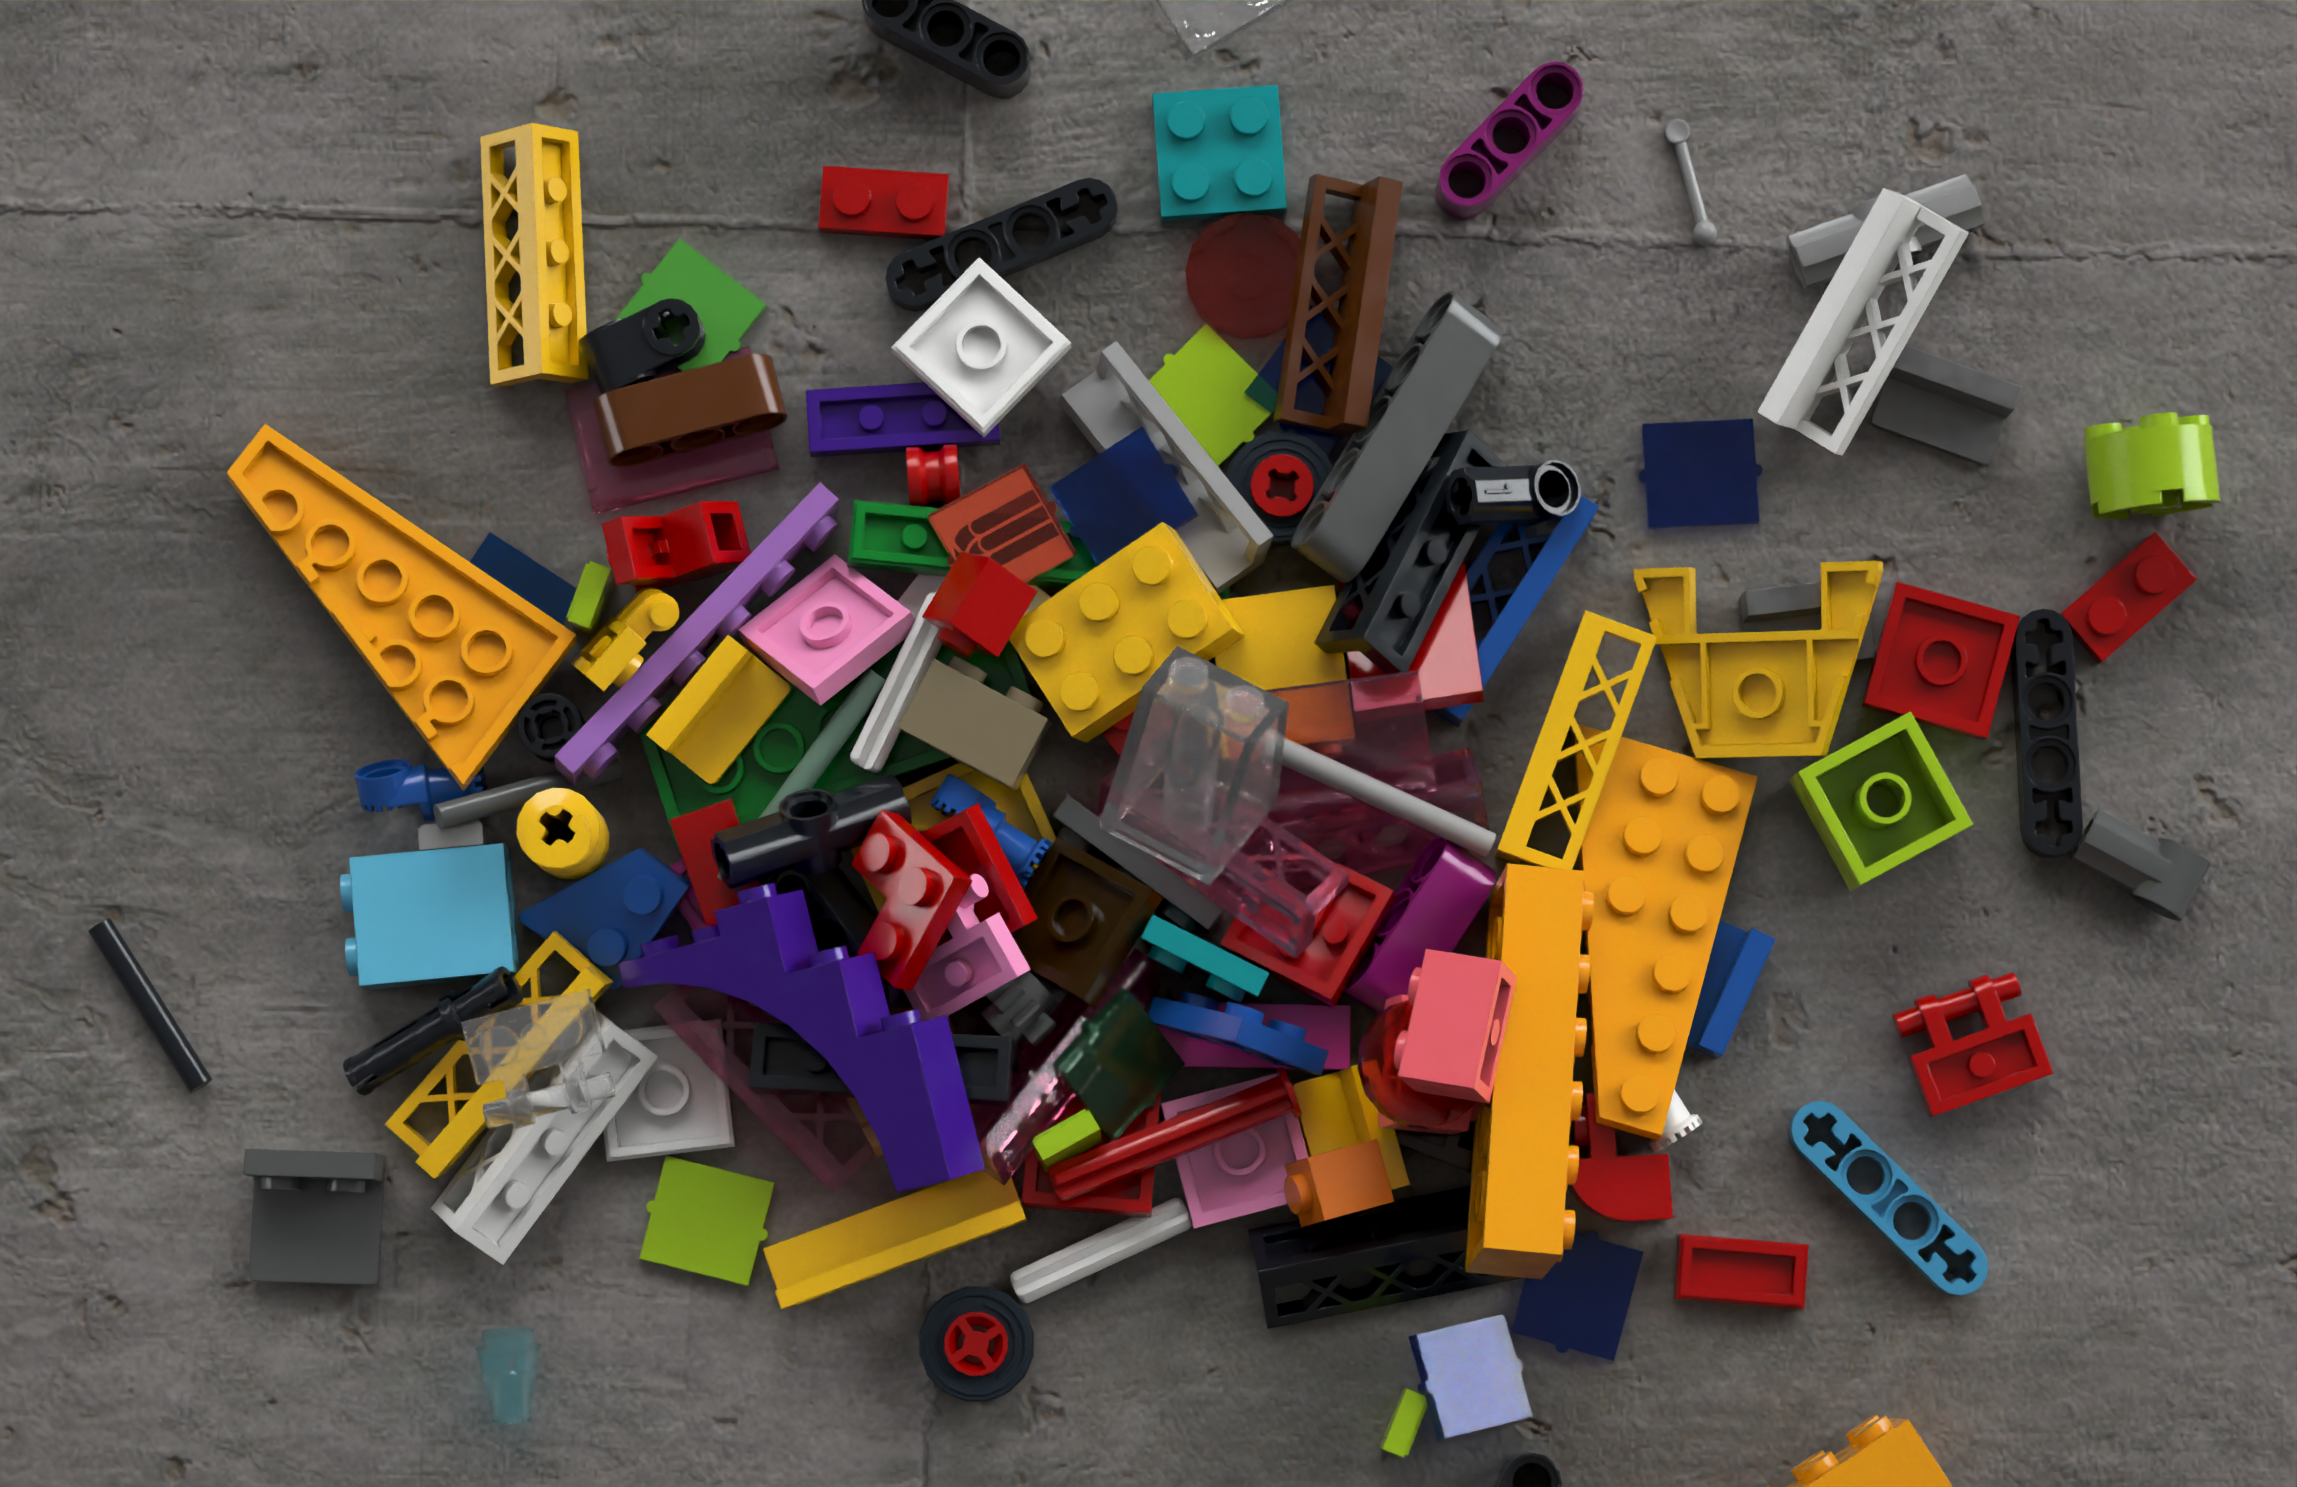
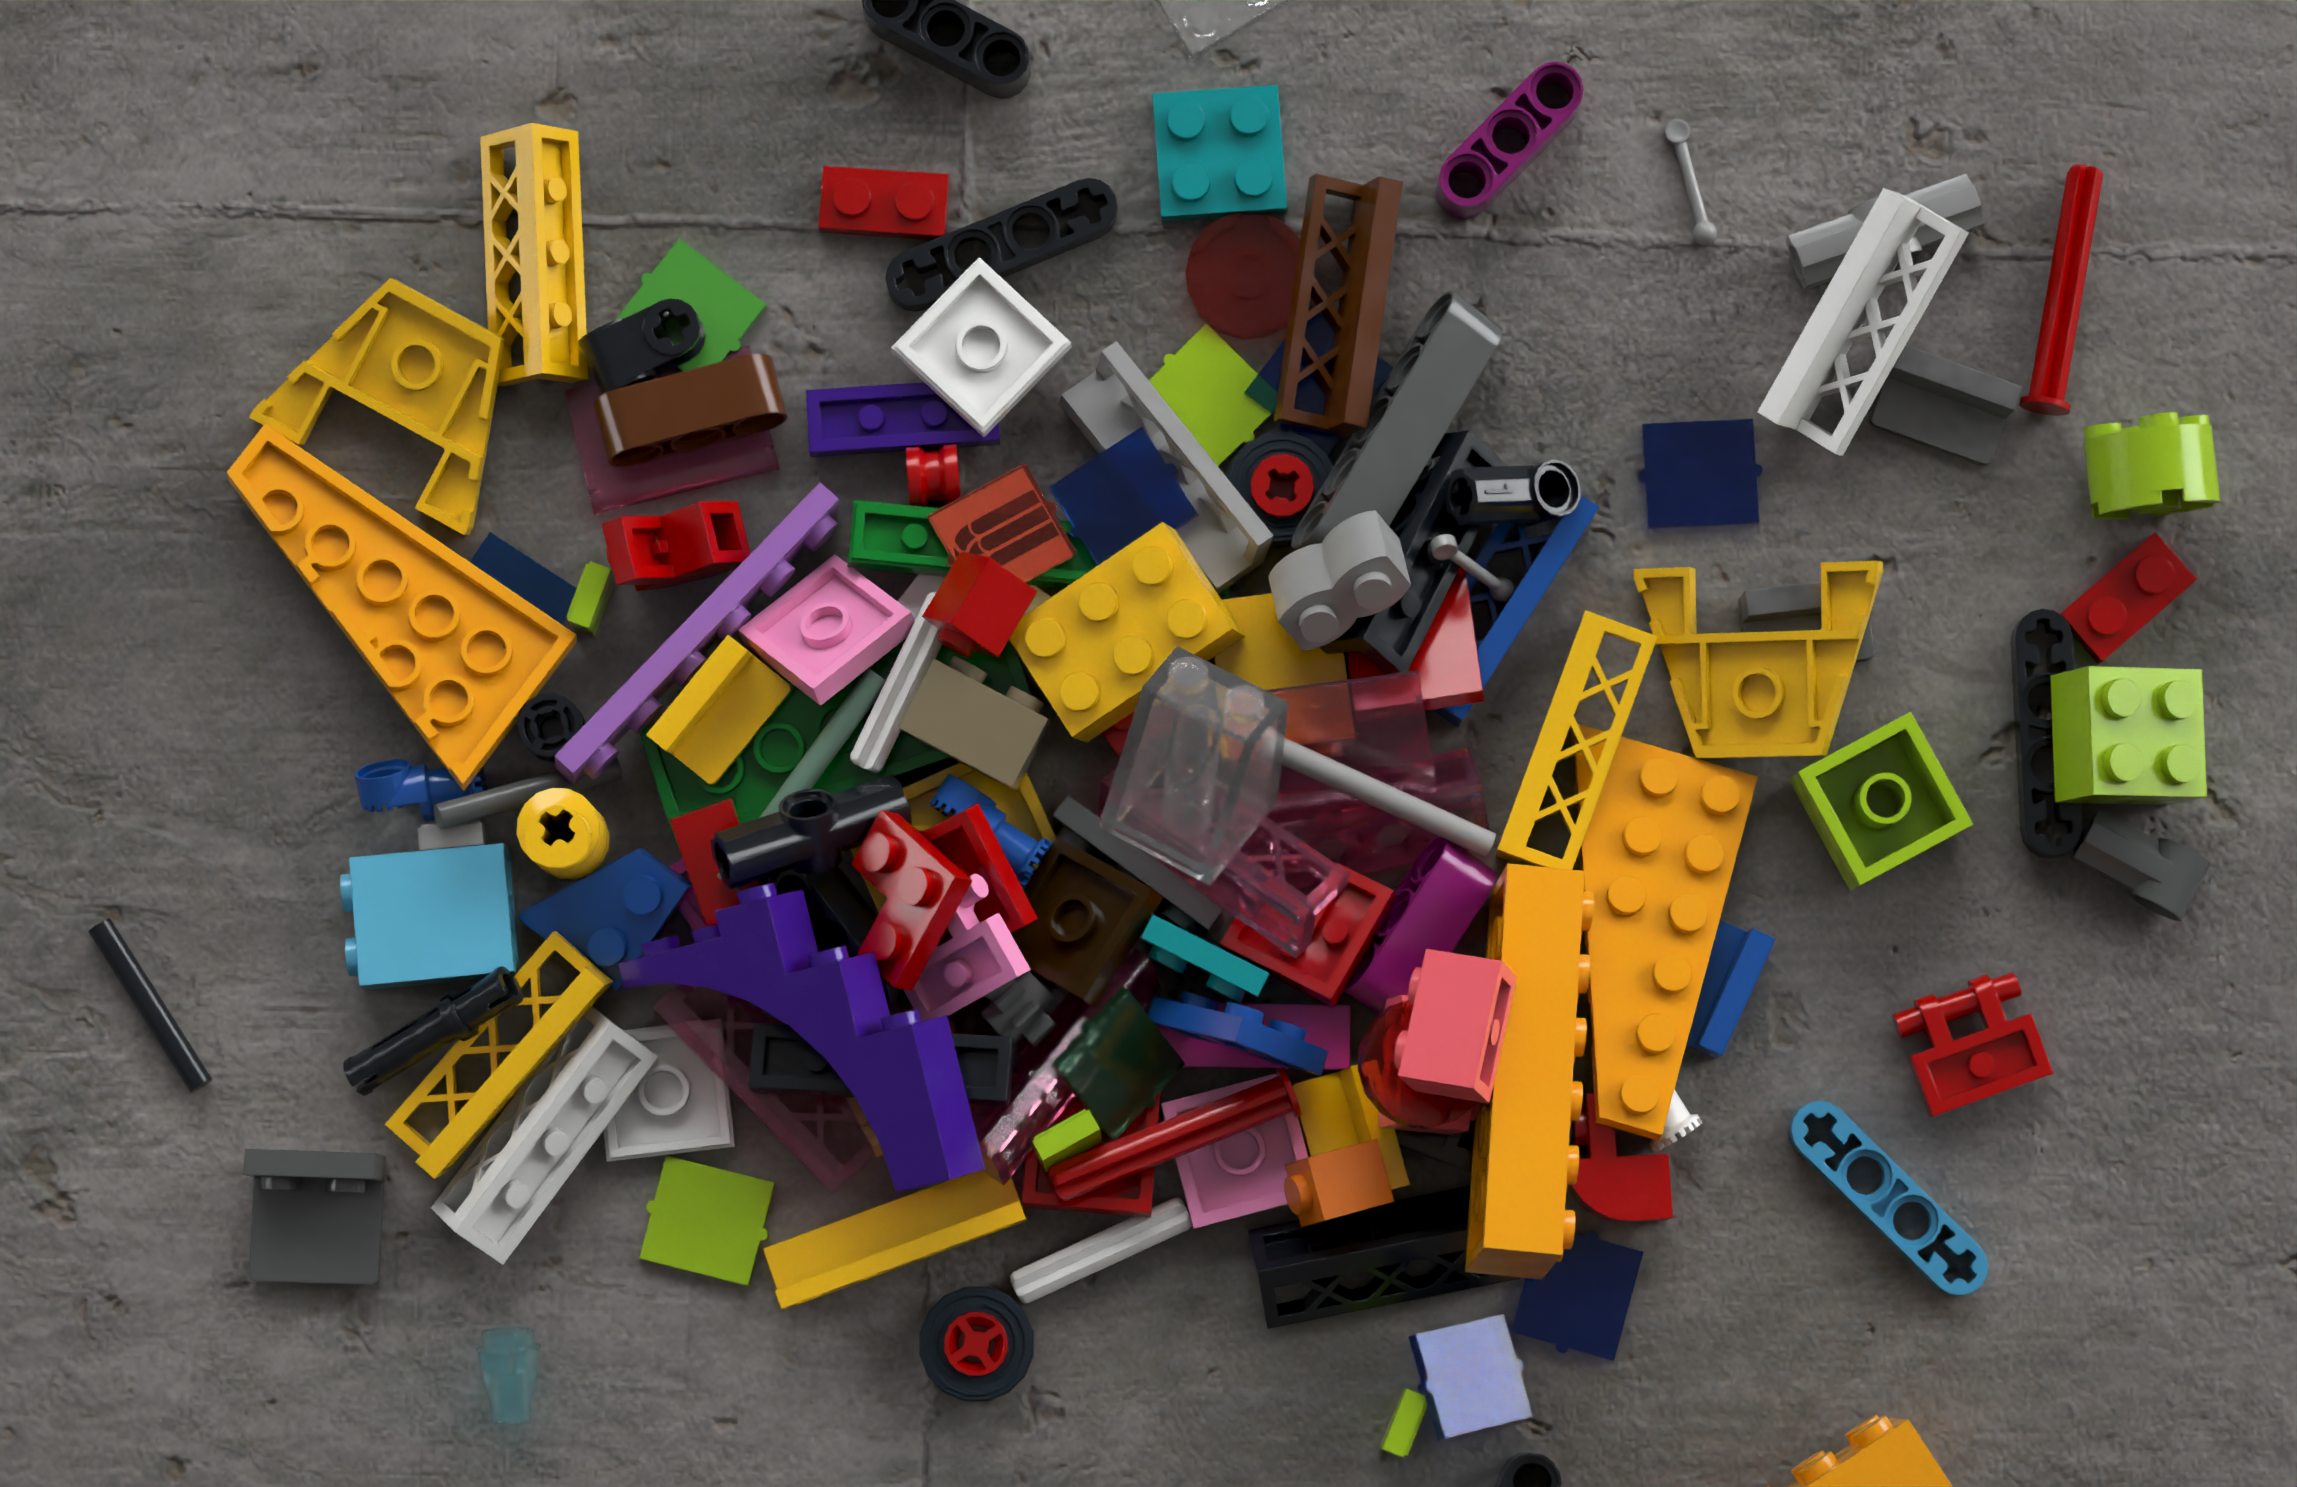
(415, 368): none -> yellow wing
(535, 1038): clear plate -> none
(615, 647): yellow plate -> none
(1343, 578): none -> light grey brick
(1445, 547): none -> light grey hinge
(1741, 1271): red tile -> none
(1940, 660): red plate -> none
(2064, 292): none -> red axle
(2128, 735): none -> lime brick

